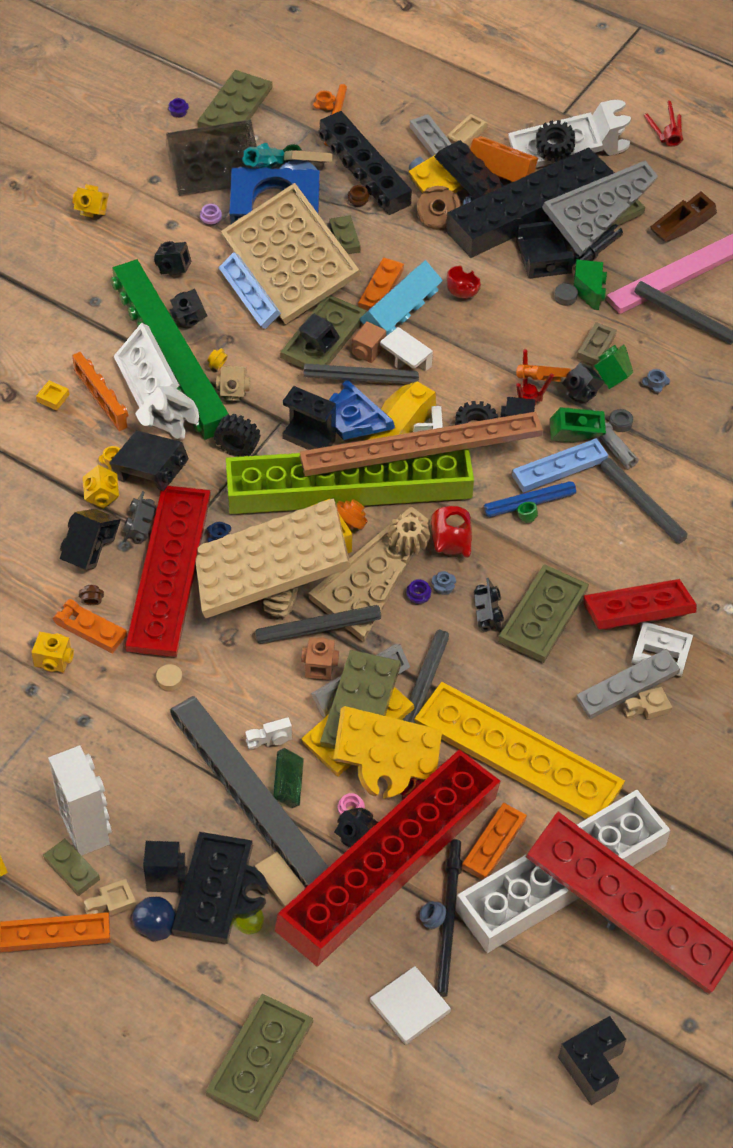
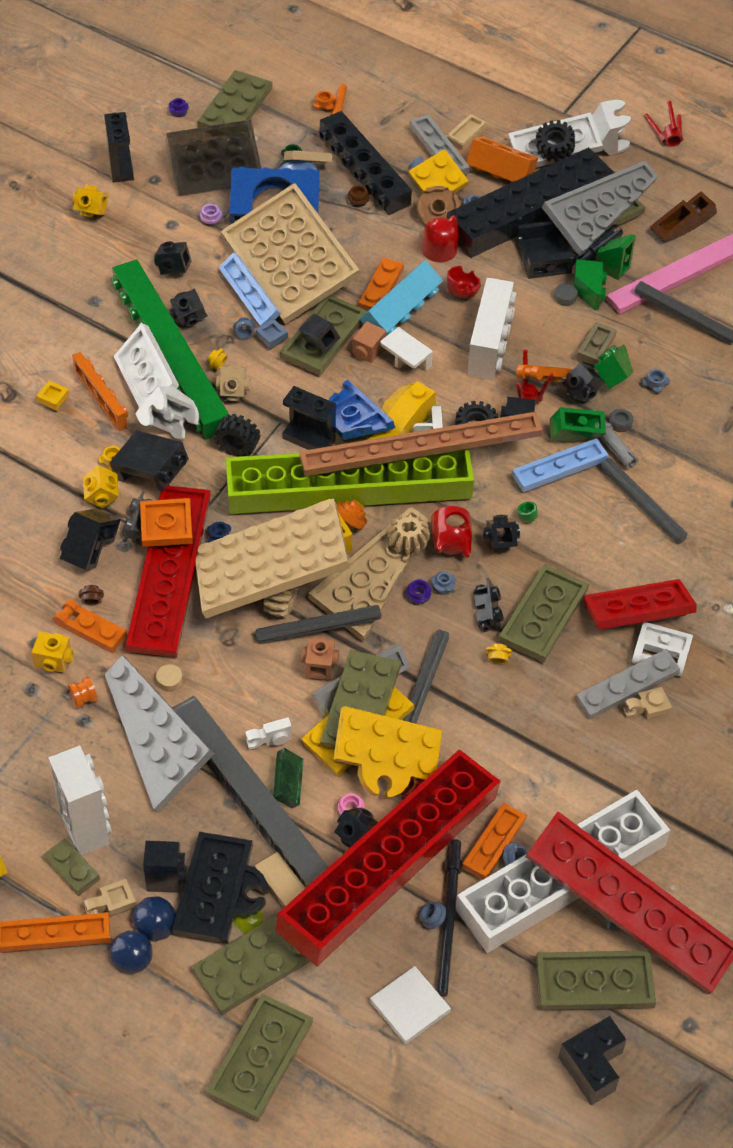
(82, 692): none -> orange wheel
(118, 146): none -> black panel
(131, 952): none -> dark blue hair
(160, 739): none -> light grey wing
(166, 522): none -> orange plate
(244, 333): none -> sand blue plate
(247, 966): none -> olive plate
(263, 156): teal piece -> none
(271, 333): none -> sand blue plate
(345, 233): olive plate -> none
(360, 374): dark grey axle -> none
(440, 239): none -> red piece
(468, 169): black plate -> none
(491, 329): none -> white brick
(498, 653): none -> yellow plate
(509, 536): none -> black brick
(513, 852): none -> sand blue plate
(519, 752): yellow plate -> none
(538, 496): blue axle -> none
(595, 980): none -> olive plate
(617, 256): none -> green slope

